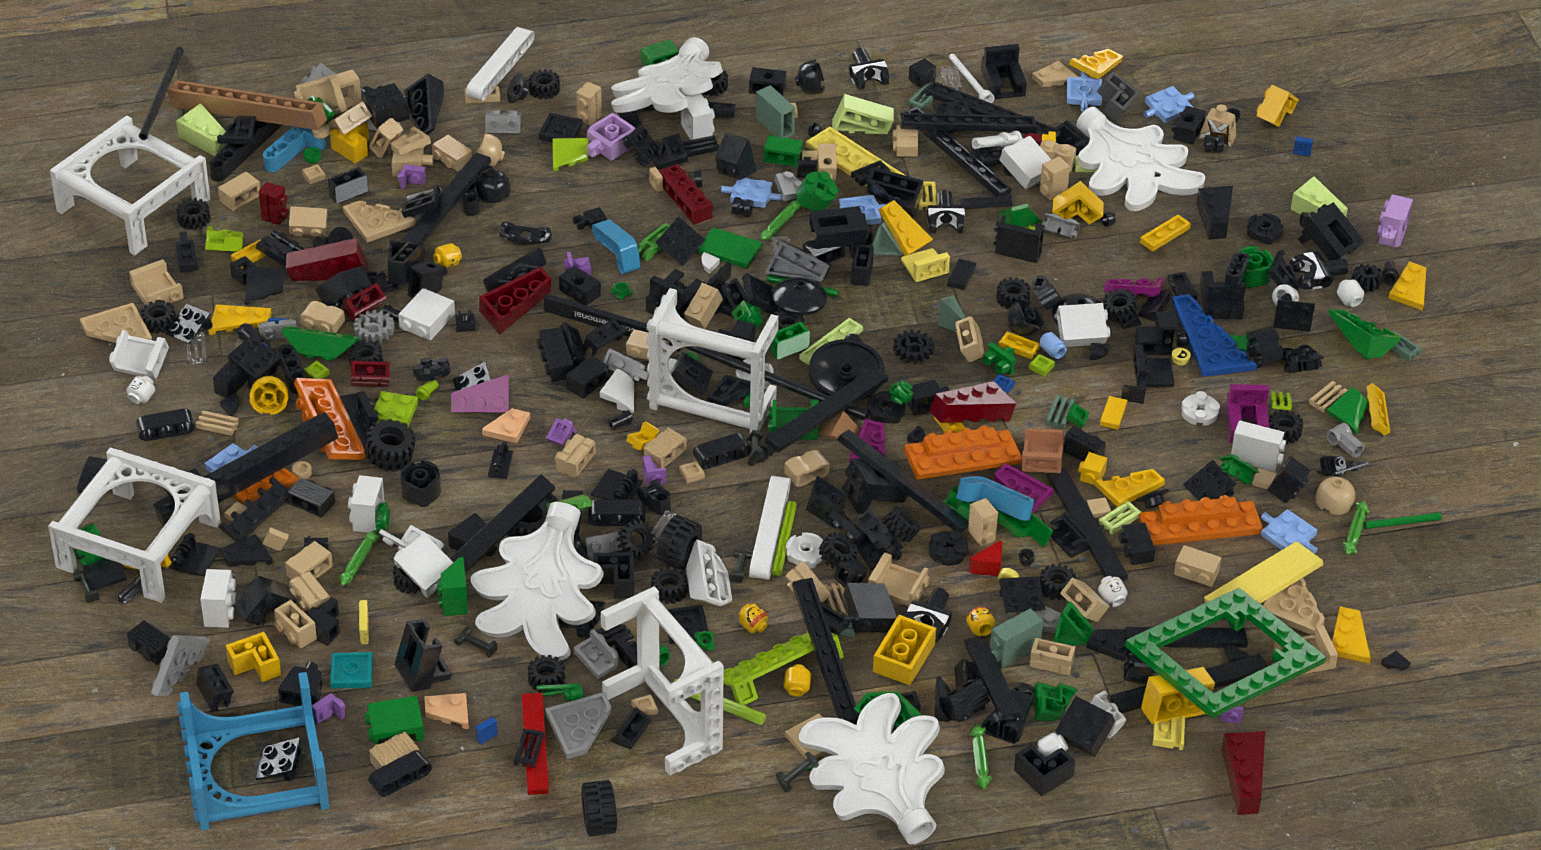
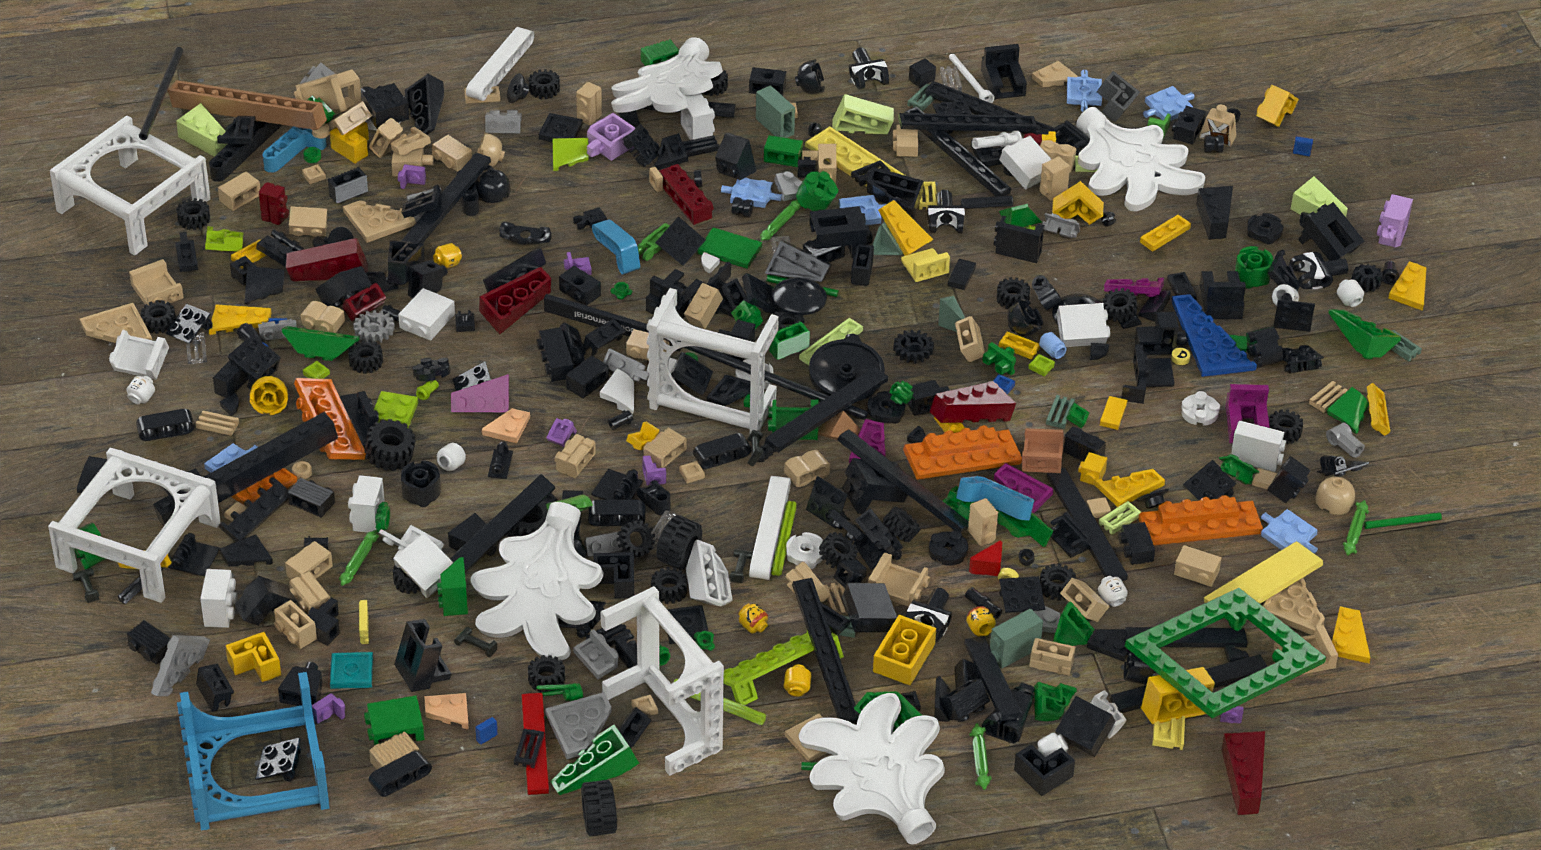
(104, 573): black piece -> none
(275, 539): tan tile -> none
(290, 365): black beam -> none
(370, 373): dark red brick -> none
(451, 457): none -> white head
(603, 760): none -> green wedge
(784, 780): pearl dark grey piece -> none
(980, 600): none -> black pin
(1098, 64): yellow wing -> none
(1164, 125): none -> bright green panel
(1237, 268): black beam -> none
(1281, 398): lime tile -> none
(1395, 660): black tile -> none

